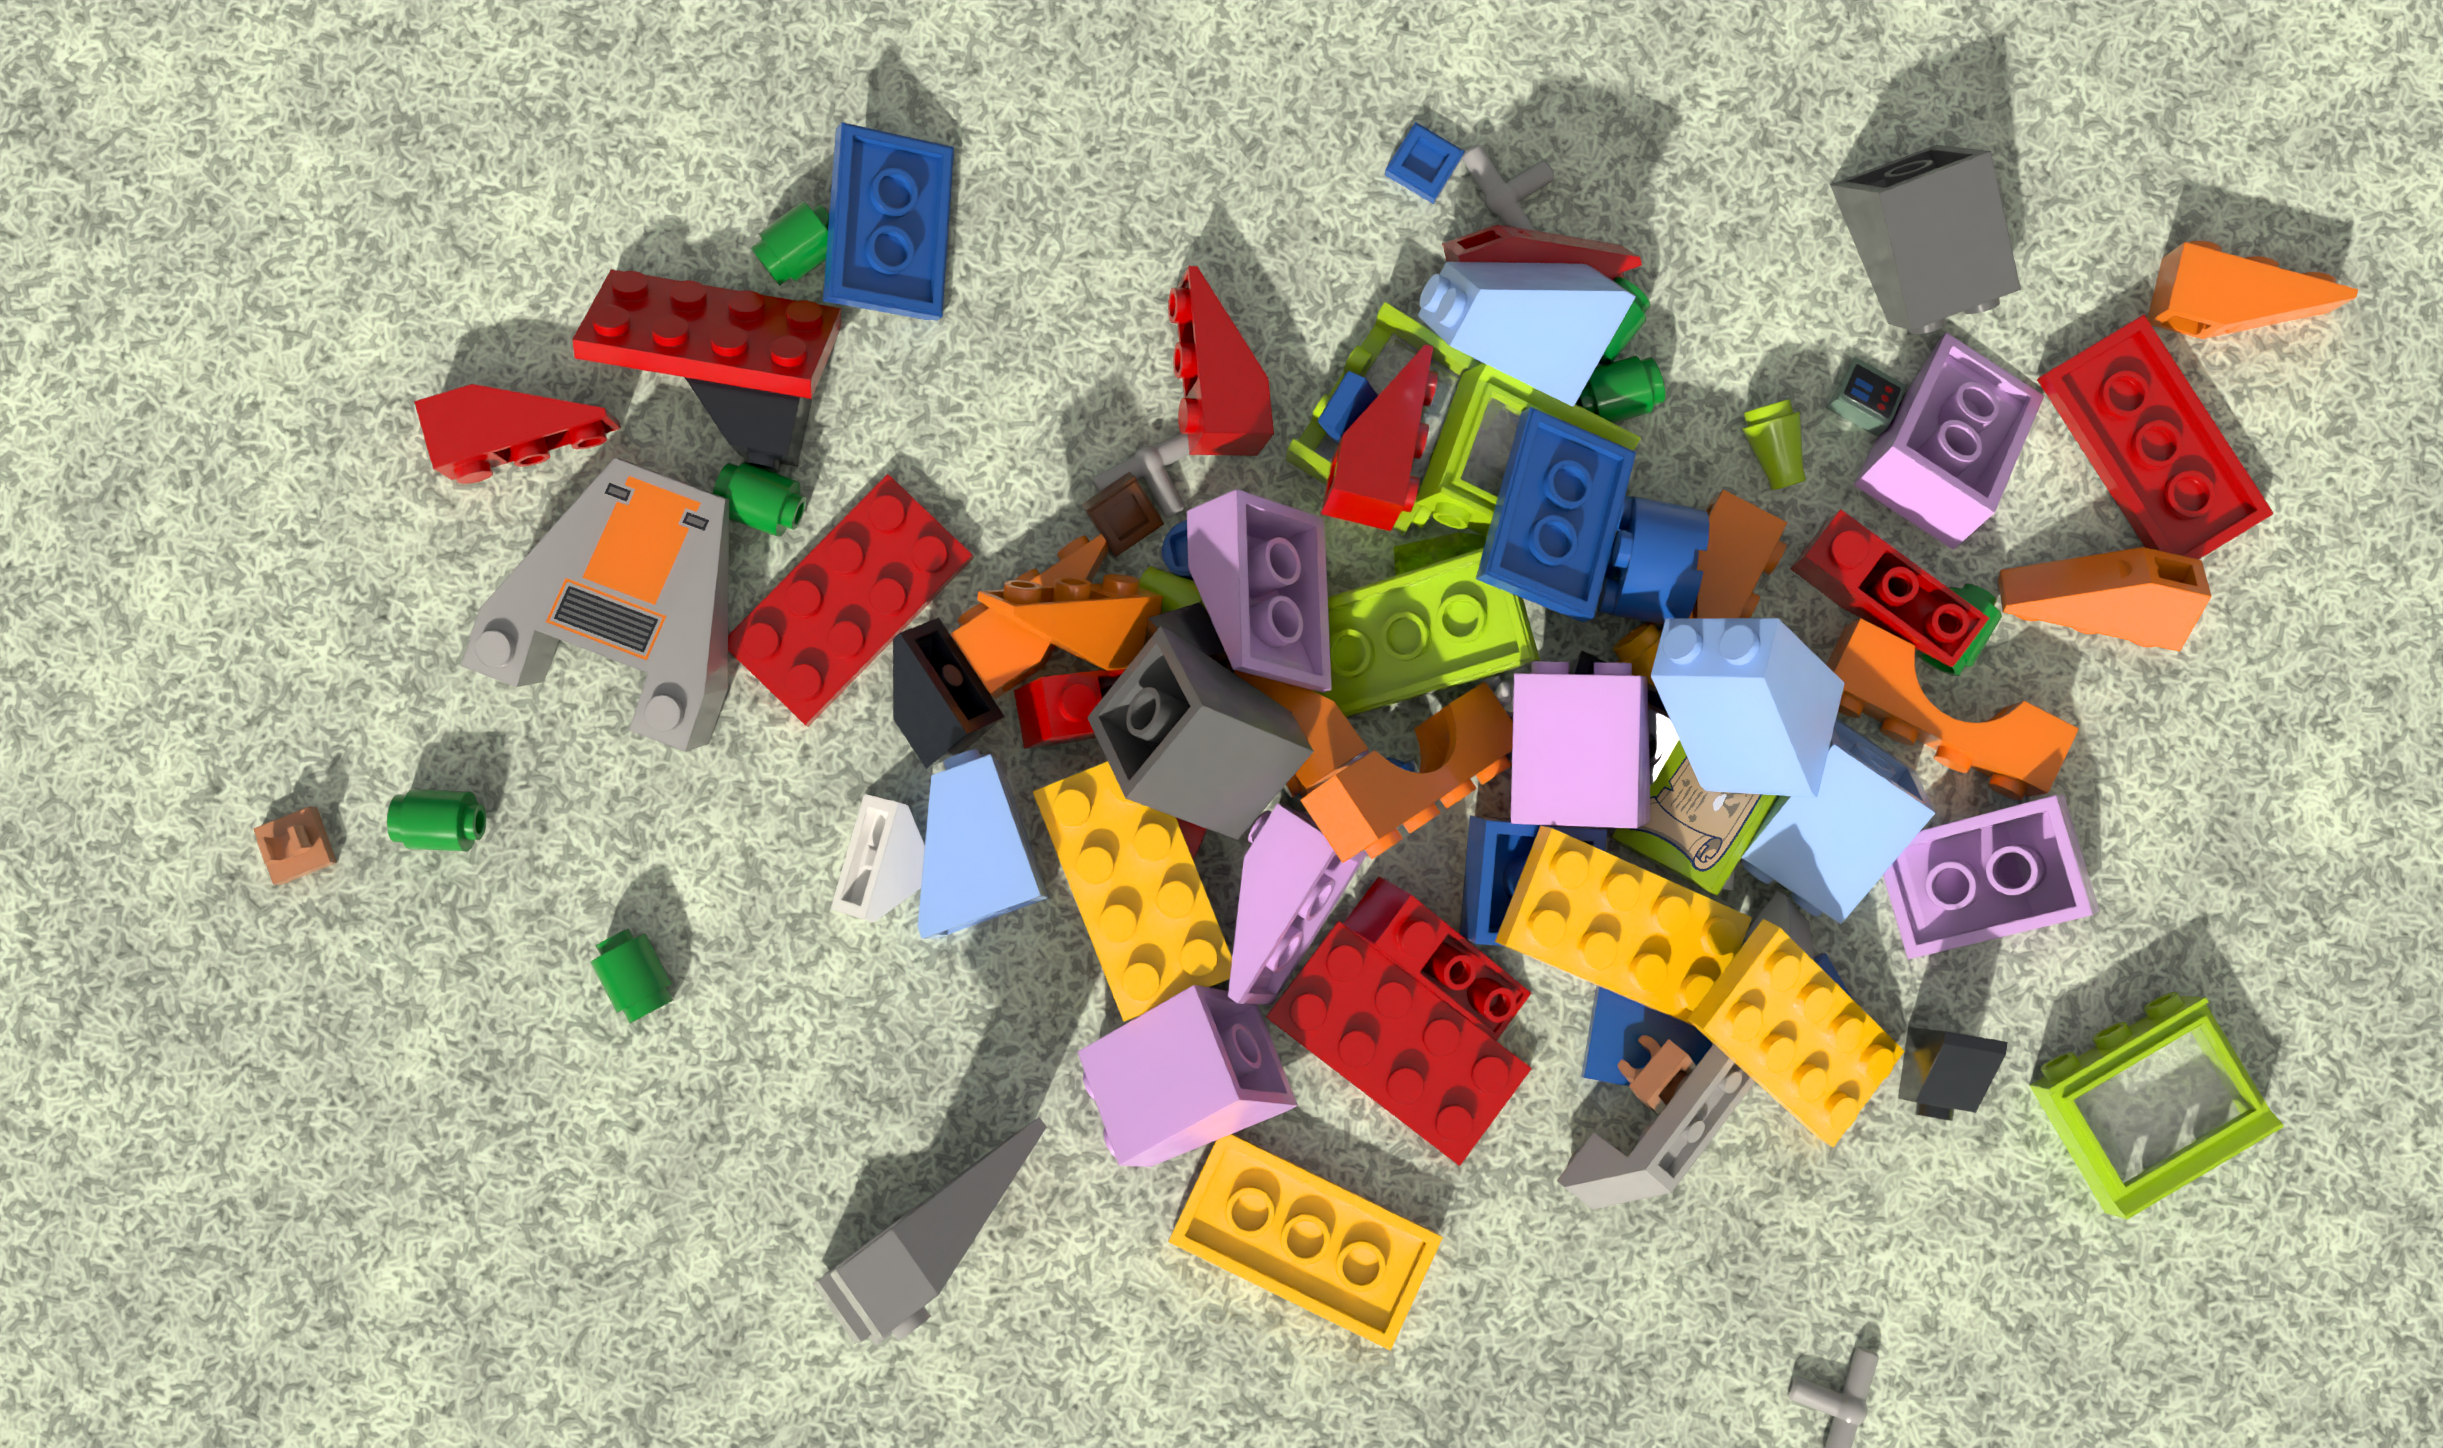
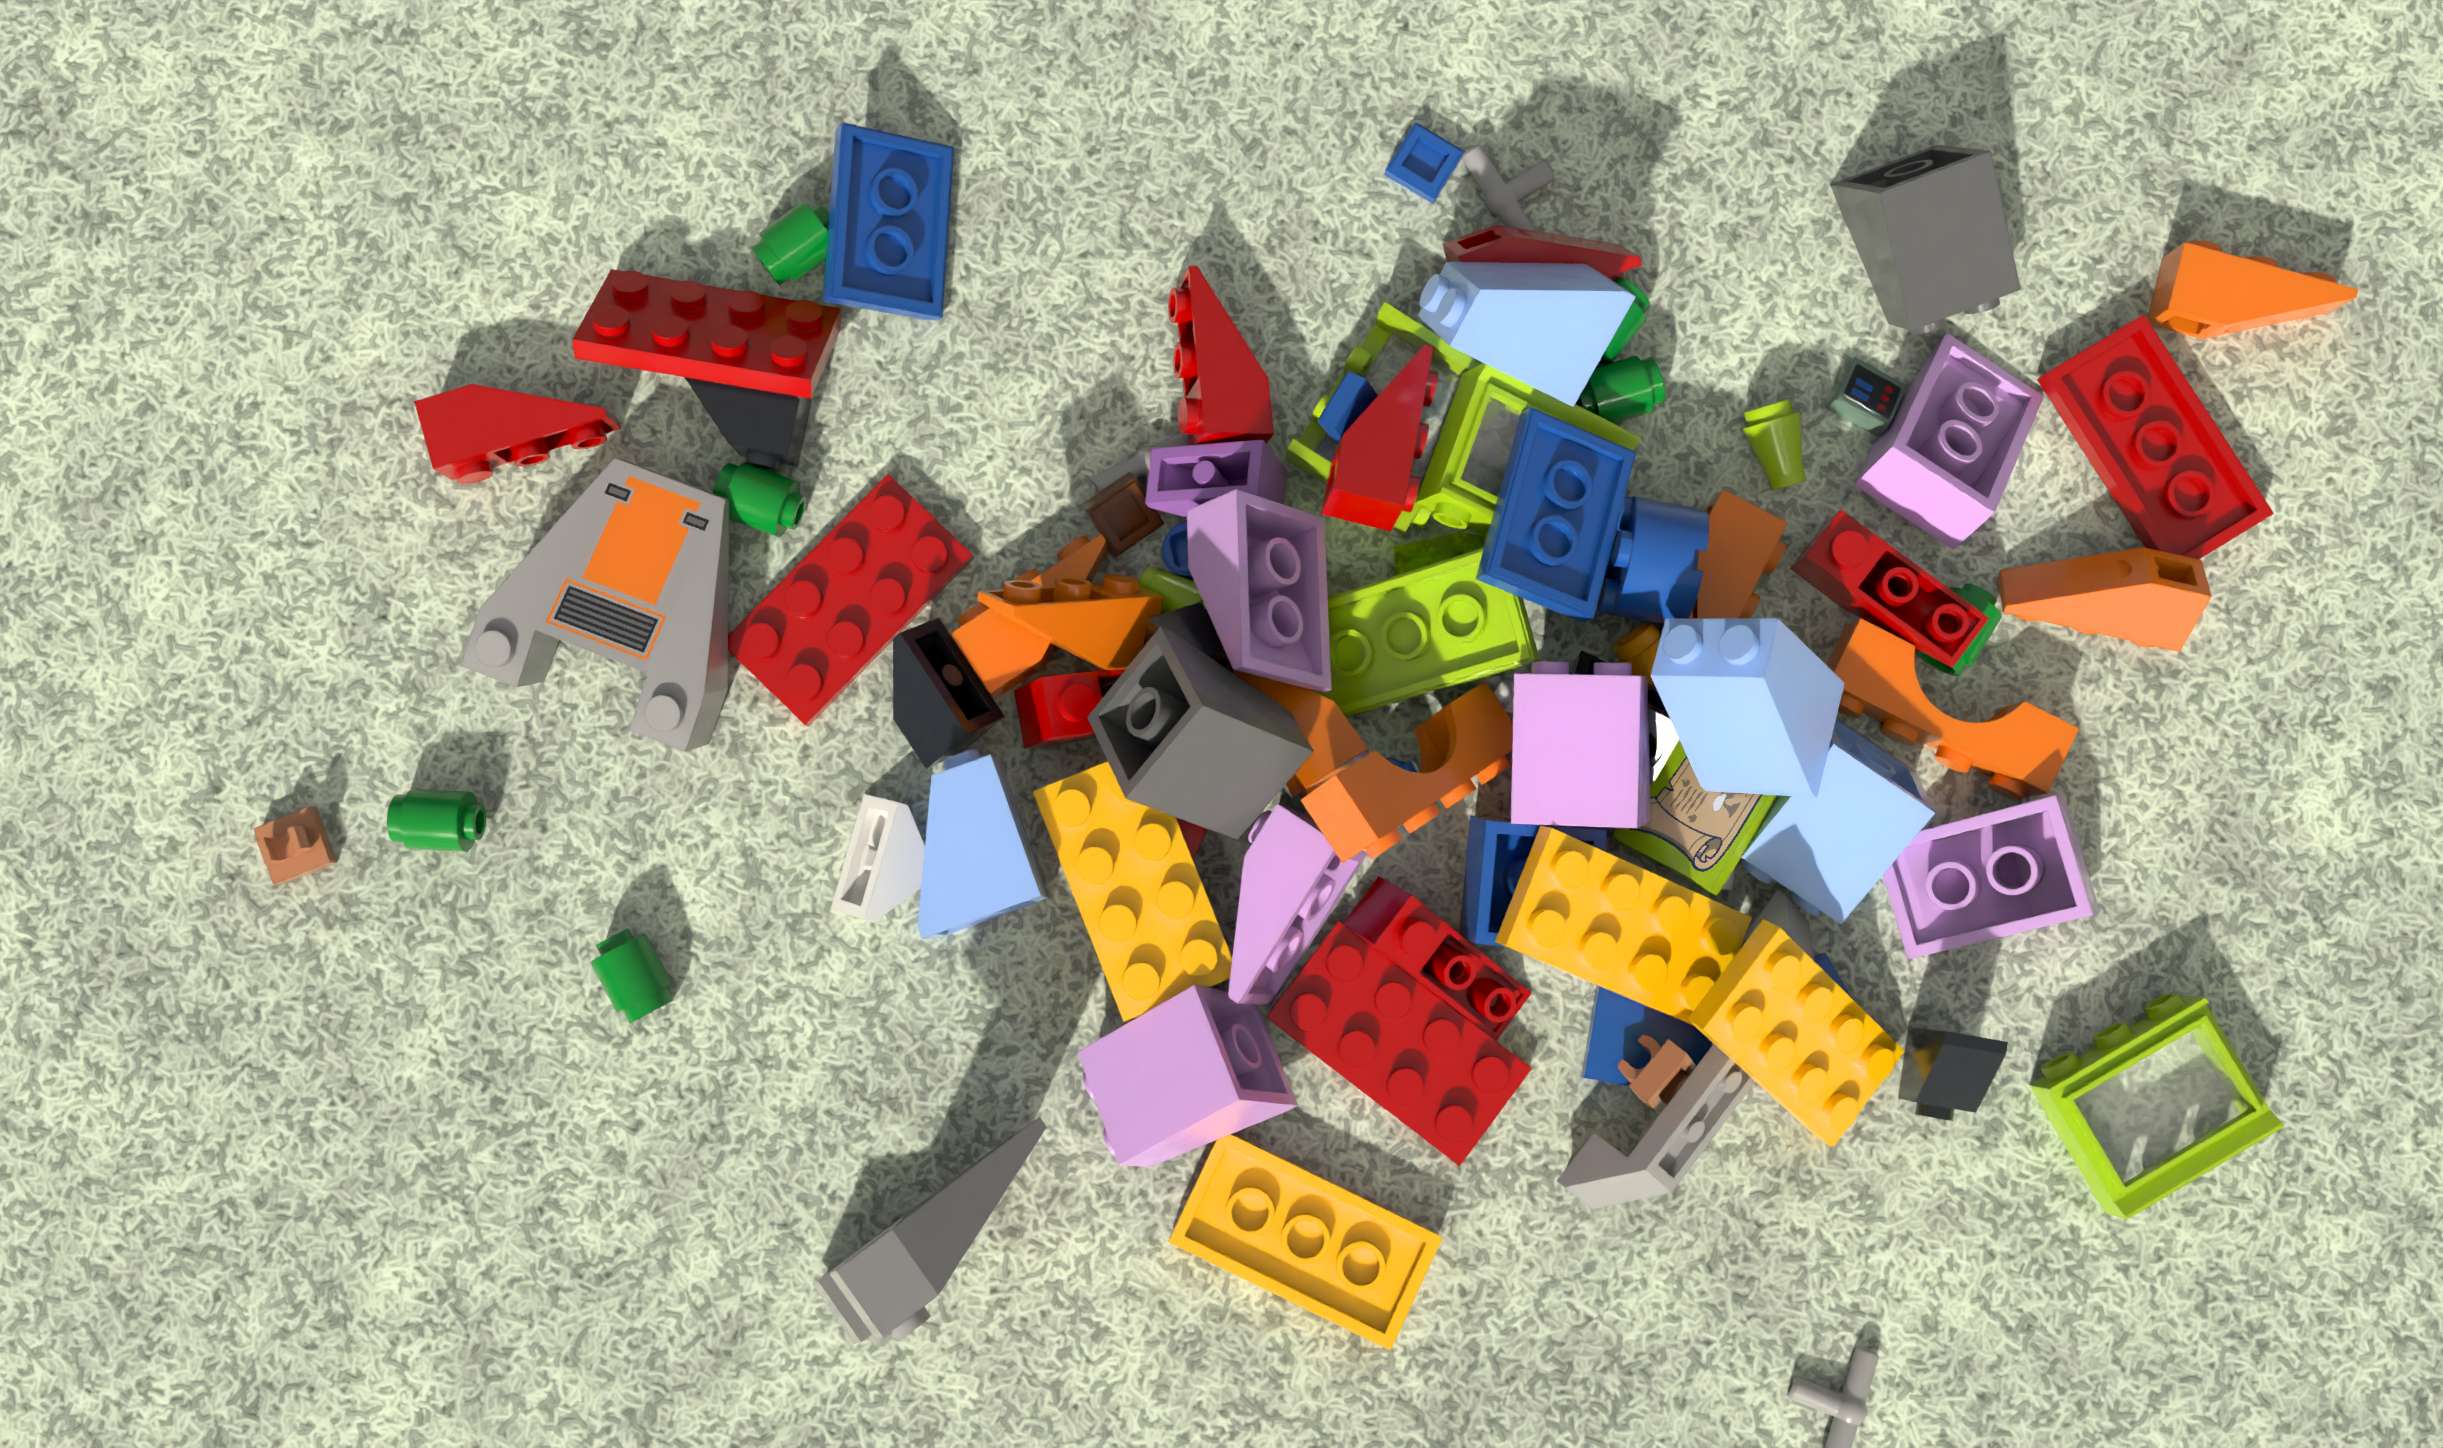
(1199, 473): none -> medium lavender slope

